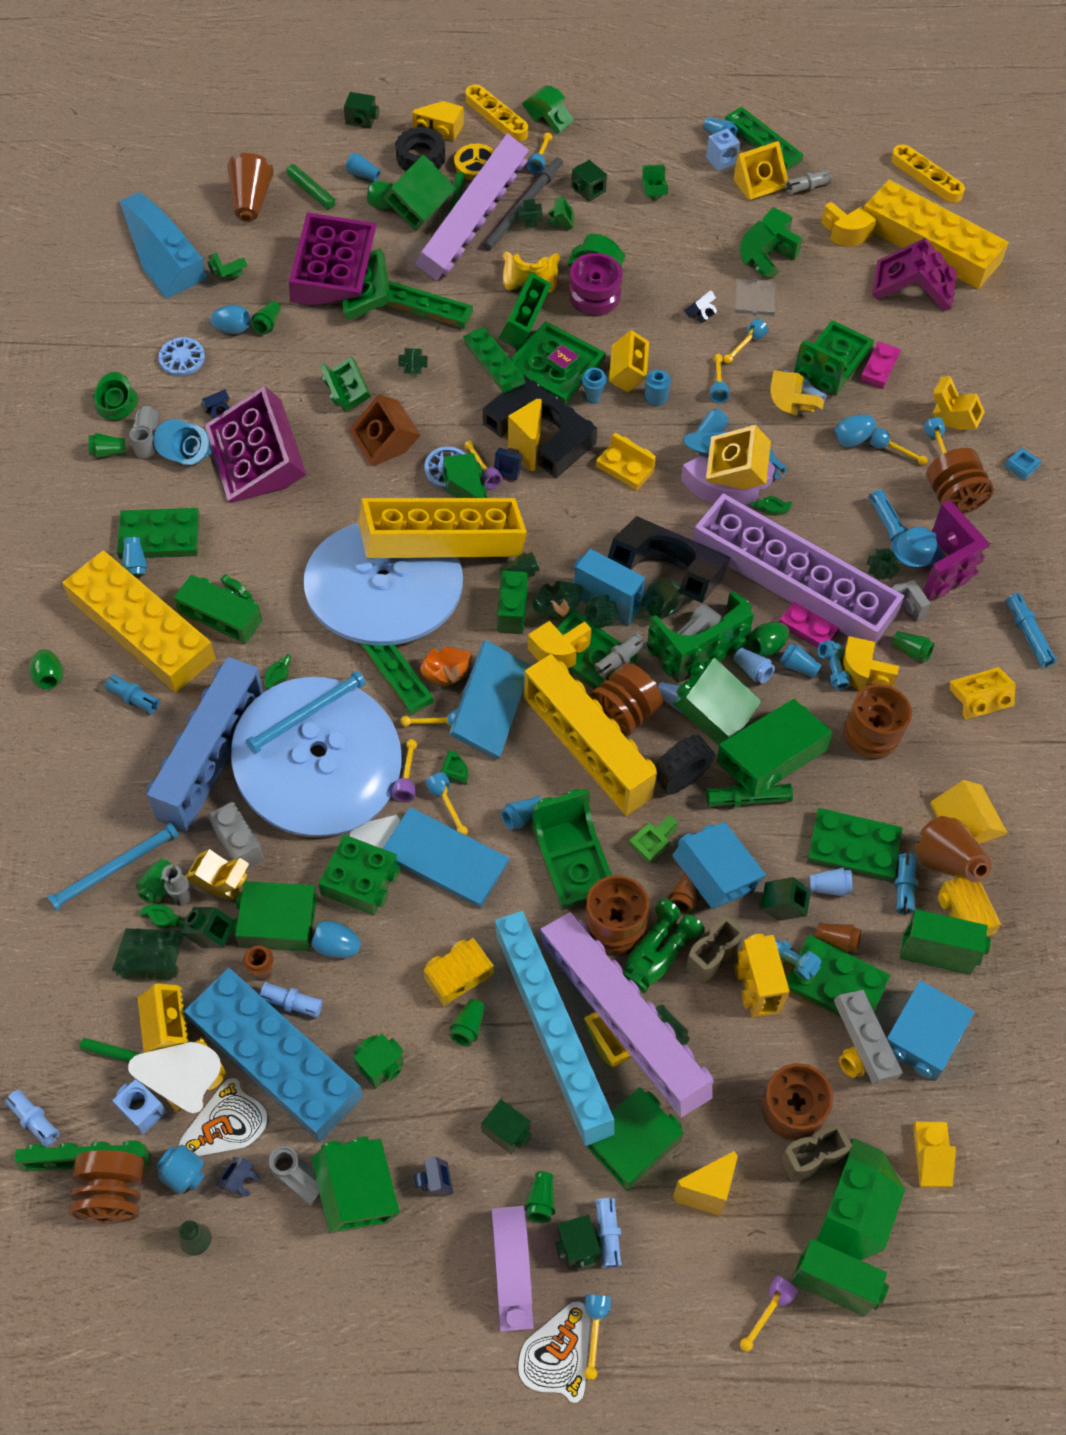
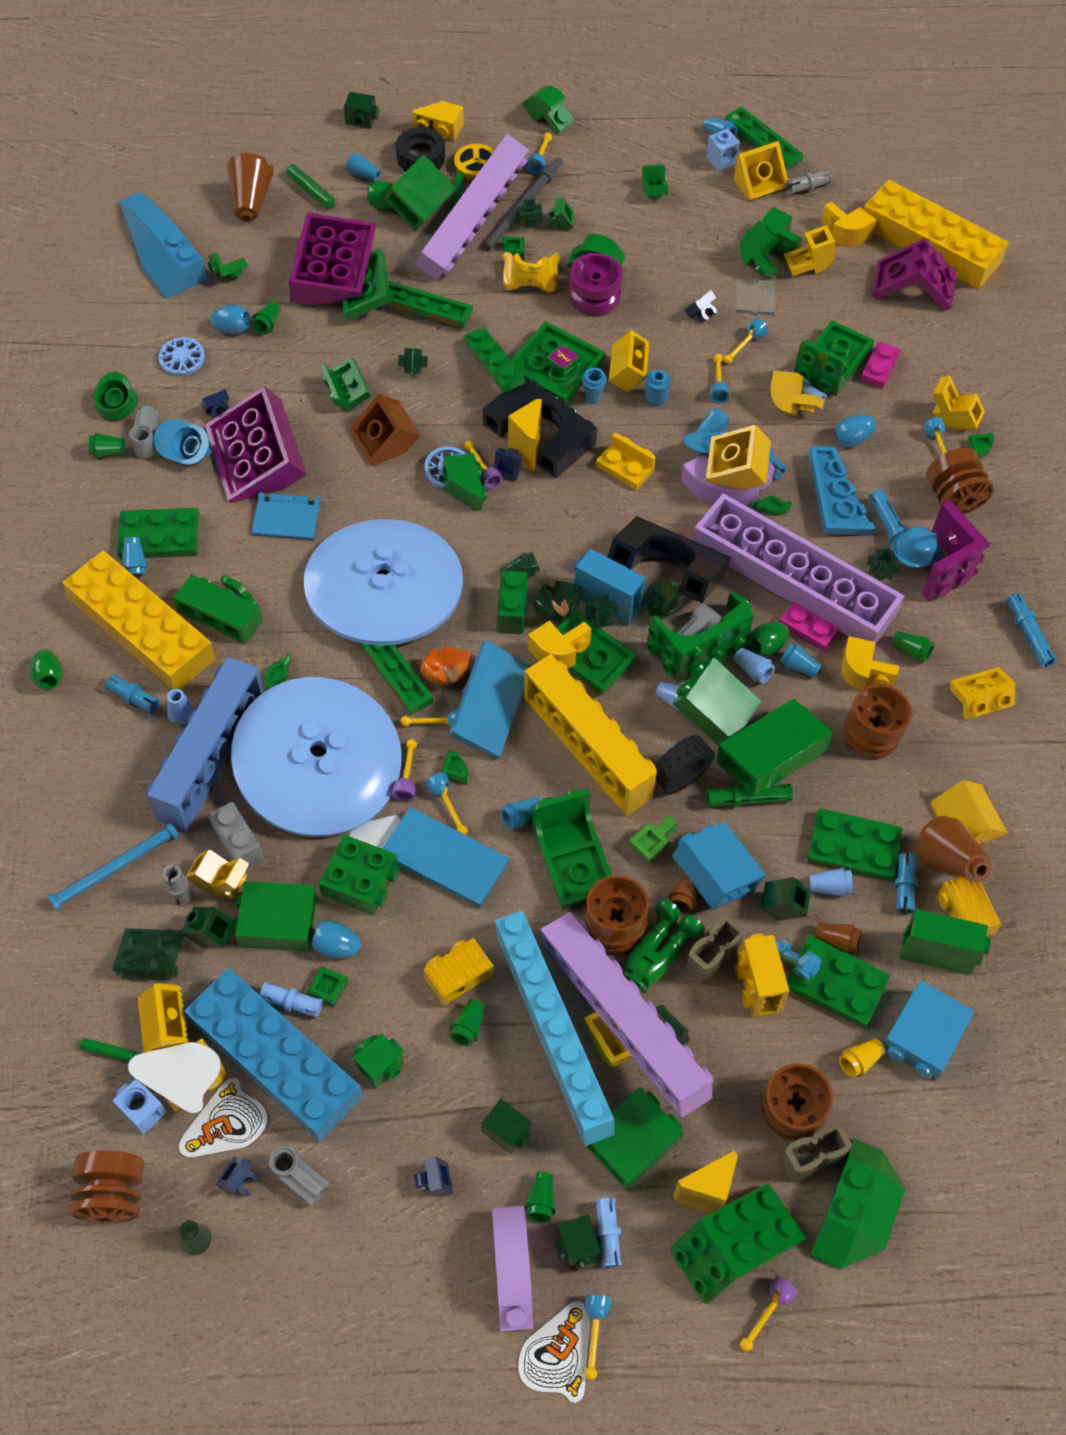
(32, 1118): light blue pin -> none
(39, 1158): green plate -> none
(152, 884): green brick -> none
(162, 916): green piece -> none
(178, 707): none -> light blue cone
(180, 1169): dark azure head -> none
(256, 743): dark azure bar -> none
(258, 962): dark orange cone -> none
(286, 516): none -> dark azure piece
(327, 986): none -> green tile
(355, 1184): green brick -> none
(441, 527): yellow brick -> none
(479, 97): yellow beam -> none
(514, 245): none -> green tile
(525, 311): green brick -> none
(588, 180): dark green brick -> none
(620, 655): light grey pin -> none
(628, 697): dark orange wheel -> none
(735, 1241): none -> green bracket
(816, 255): none -> yellow brick
(835, 652): dark azure bar -> none
(836, 496): none -> dark azure wing
(840, 1278): green brick -> none
(868, 1037): light grey plate -> none
(882, 438): hinge -> none
(914, 599): light grey bracket -> none
(934, 1155): yellow slope -> none
(948, 189): yellow beam -> none
(981, 443): none -> green tile
(1023, 464): dark azure tile -> none

